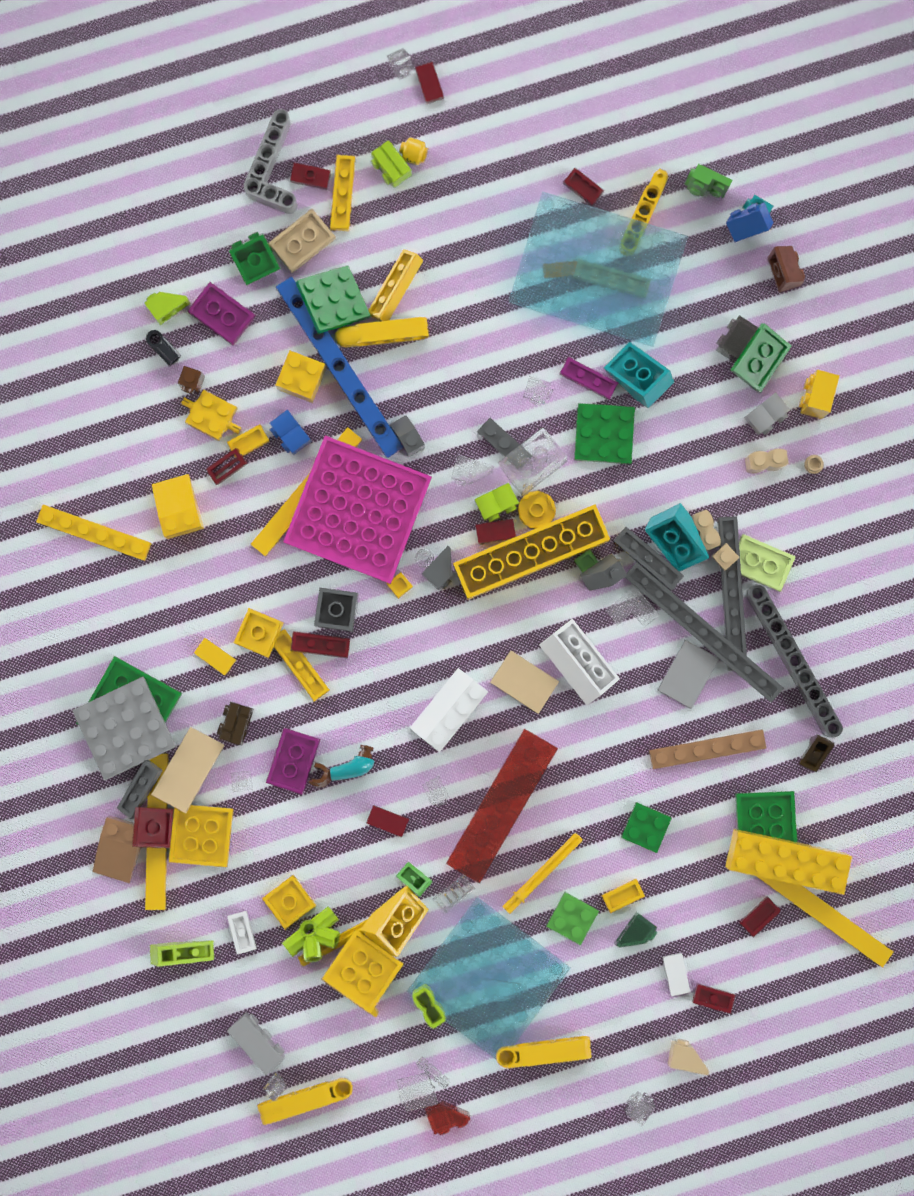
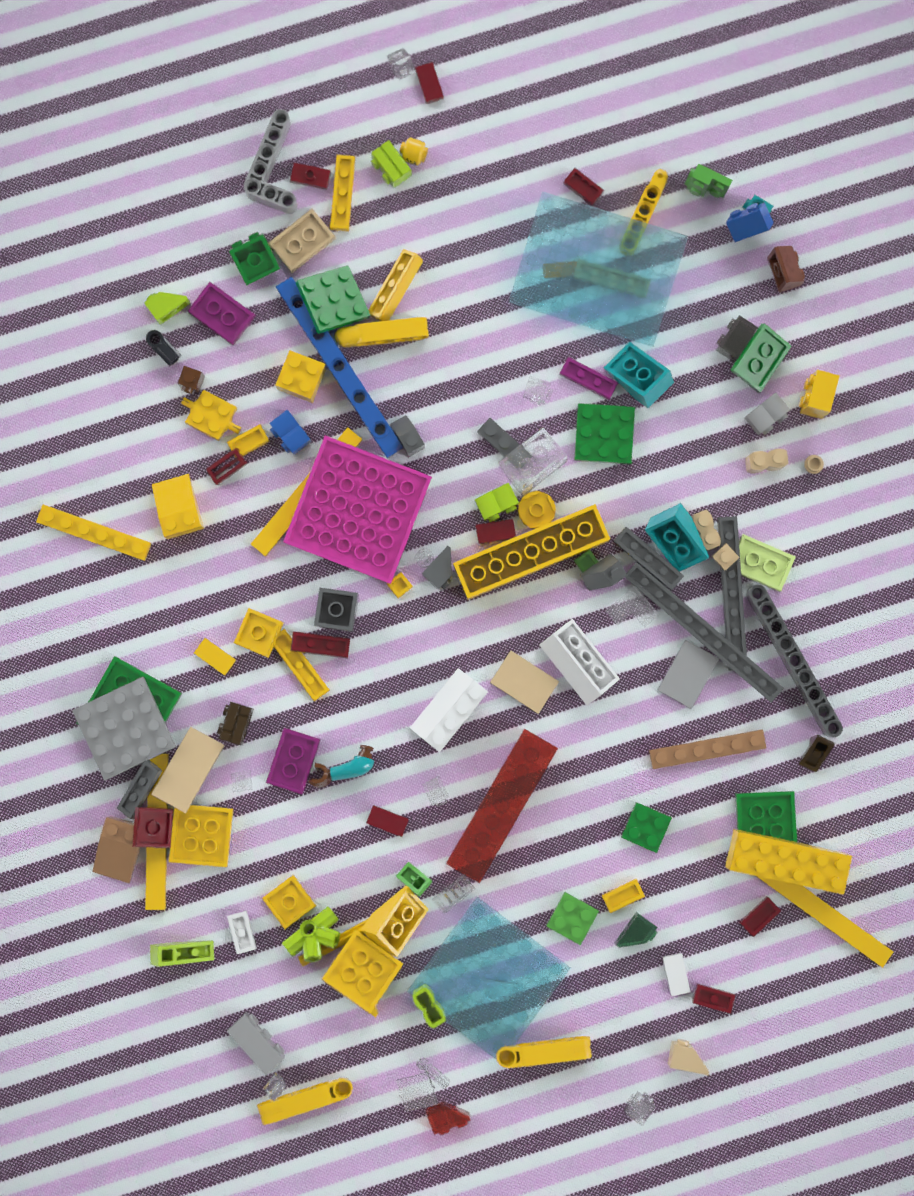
(469, 470): clear slope -> none
(524, 891): yellow axle -> none

